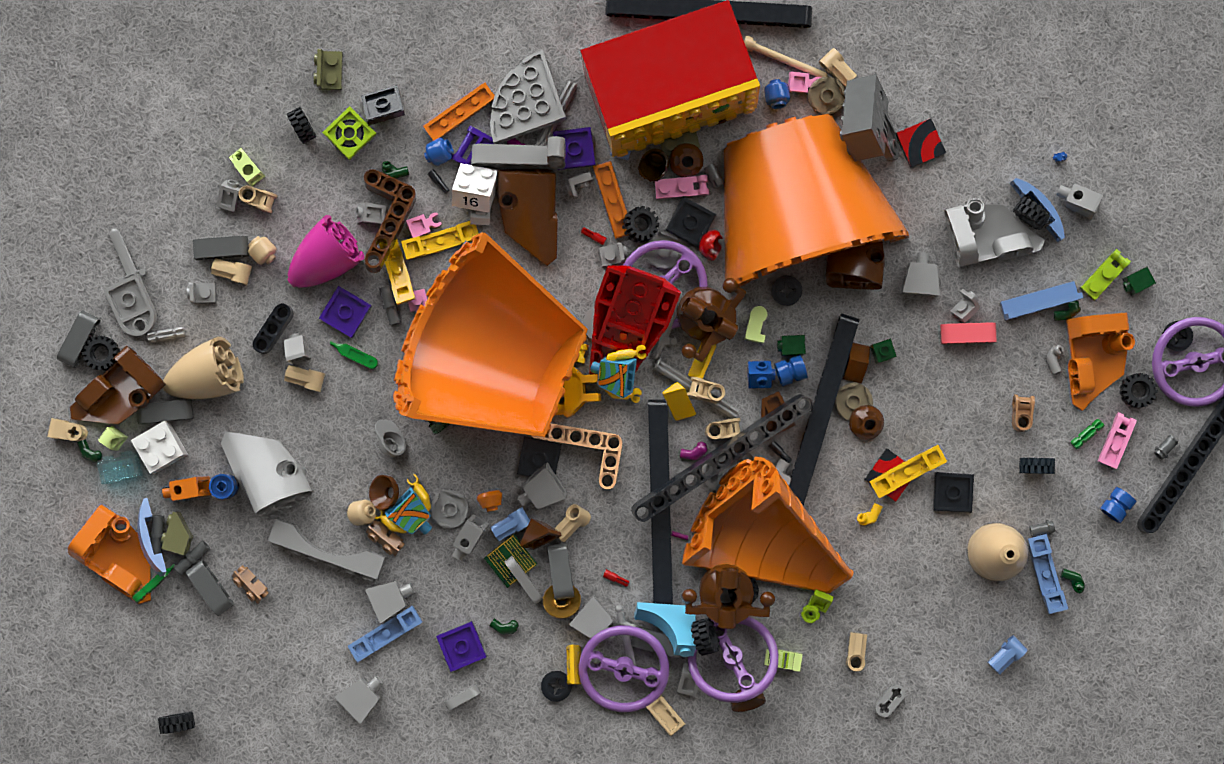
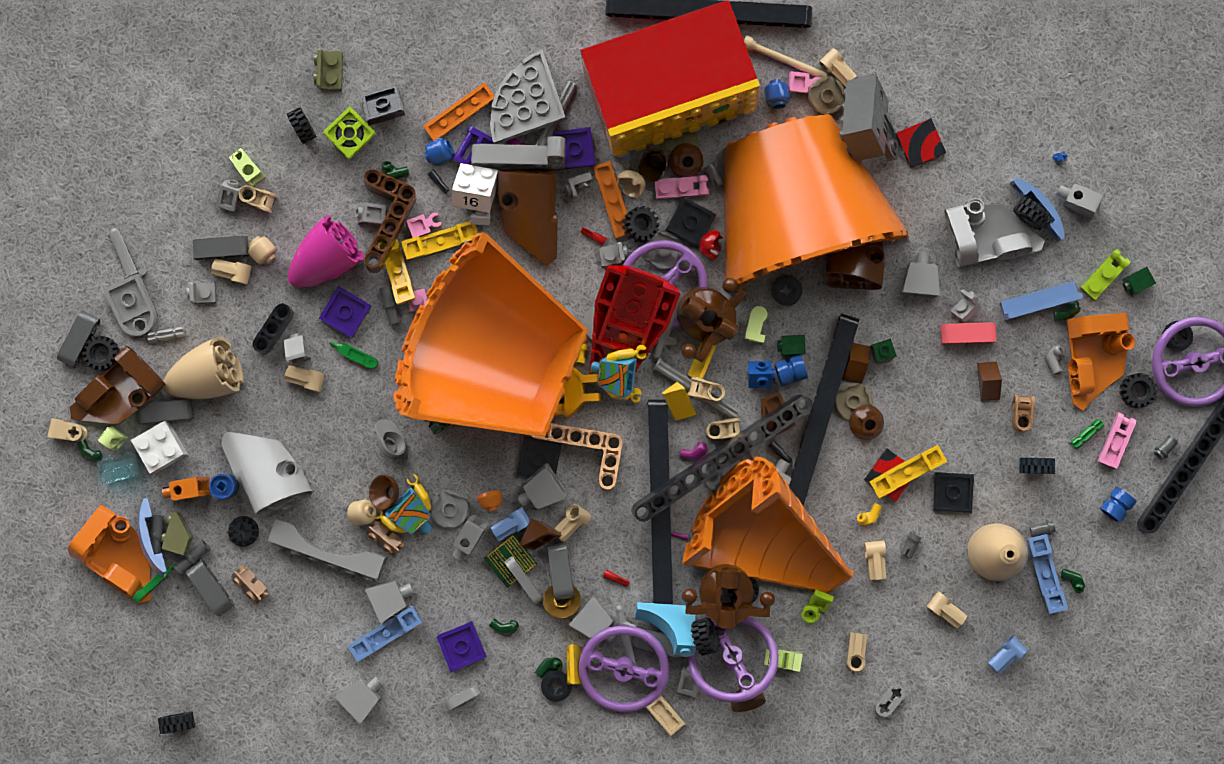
(248, 523): none -> black gear
(549, 664): none -> dark green arm
(632, 183): none -> tan hair
(876, 559): none -> tan piece
(912, 543): none -> dark grey pin
(943, 607): none -> tan piece
(989, 381): none -> reddish brown slope

